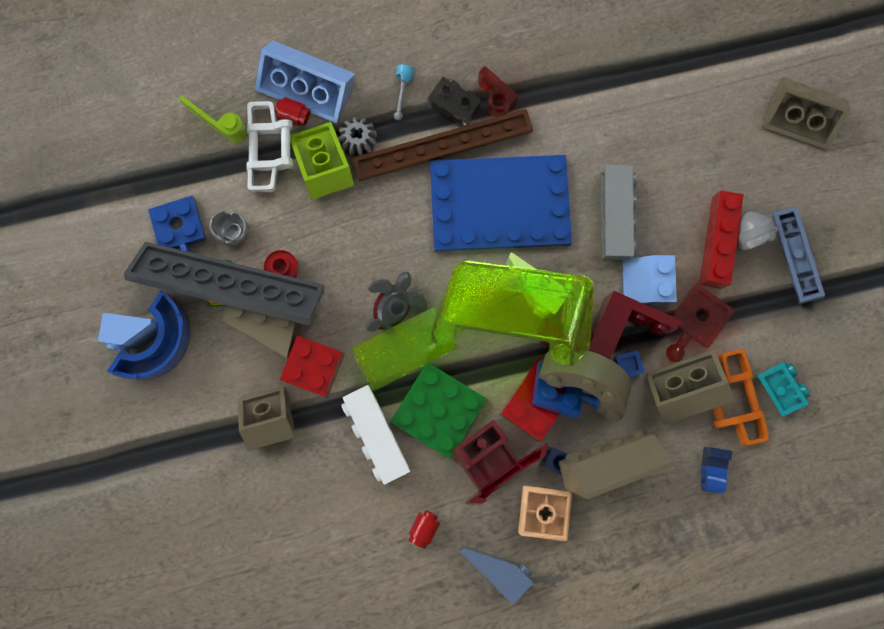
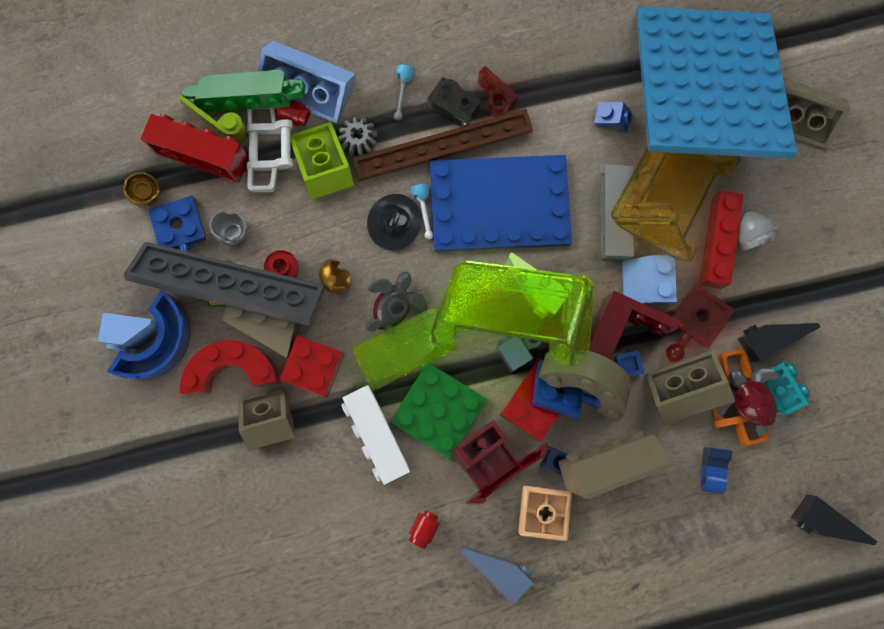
(141, 189): none -> pearl gold hair
(195, 147): none -> red brick
(215, 357): none -> red brick
(244, 91): none -> hinge
(333, 278): none -> pearl gold hair
(394, 222): none -> black hat
(421, 193): none -> hinge
(515, 352): none -> brick
(613, 115): none -> bracket
(666, 197): none -> clear yellow windscreen
(713, 83): none -> dark azure plate
(754, 399): none -> dark red animal
(768, 339): none -> black slope
(798, 255): sand blue brick -> none
(819, 518): none -> black slope

